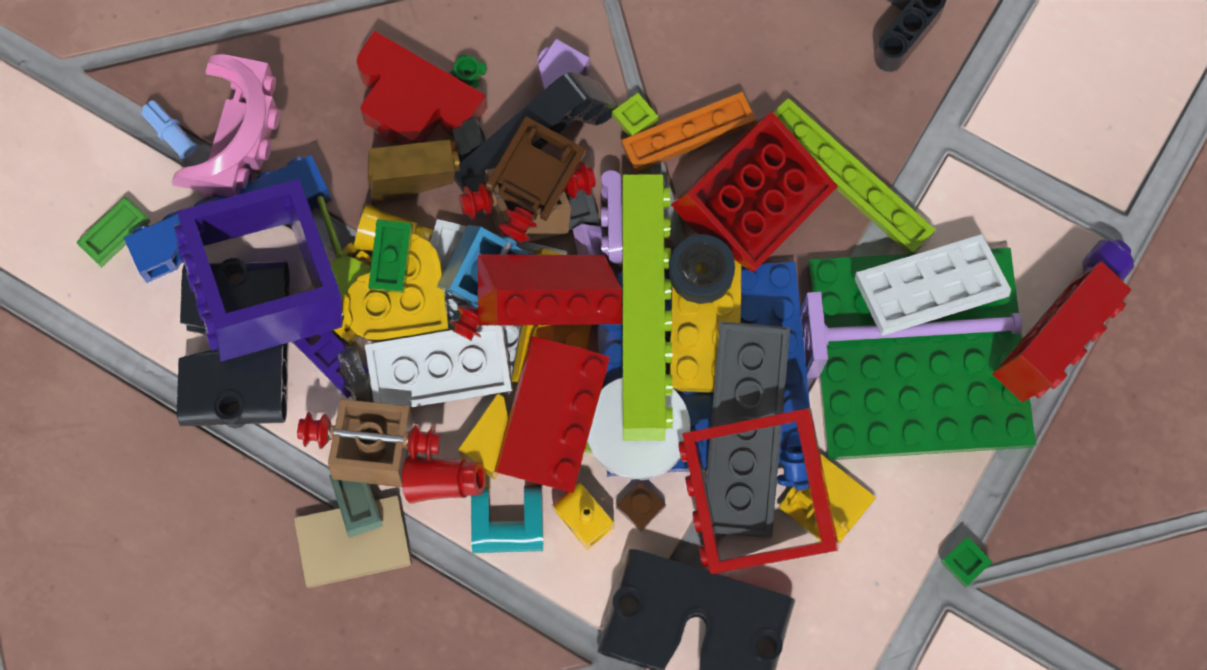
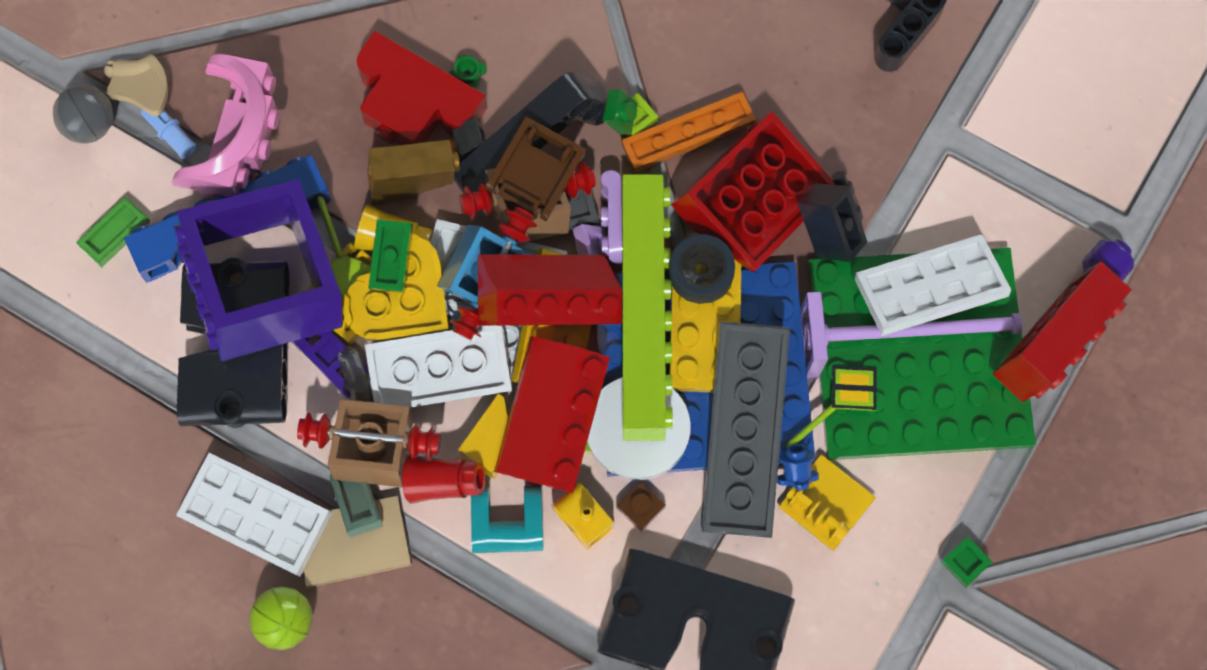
(82, 114): none -> dark grey piece
(138, 82): none -> tan arm
(254, 514): none -> white plate
(280, 618): none -> lime piece
(560, 60): lavender slope -> none
(620, 111): none -> green plate
(702, 516): red window -> none
(833, 219): none -> black brick
(851, 390): none -> piece
(857, 182): lime plate -> none

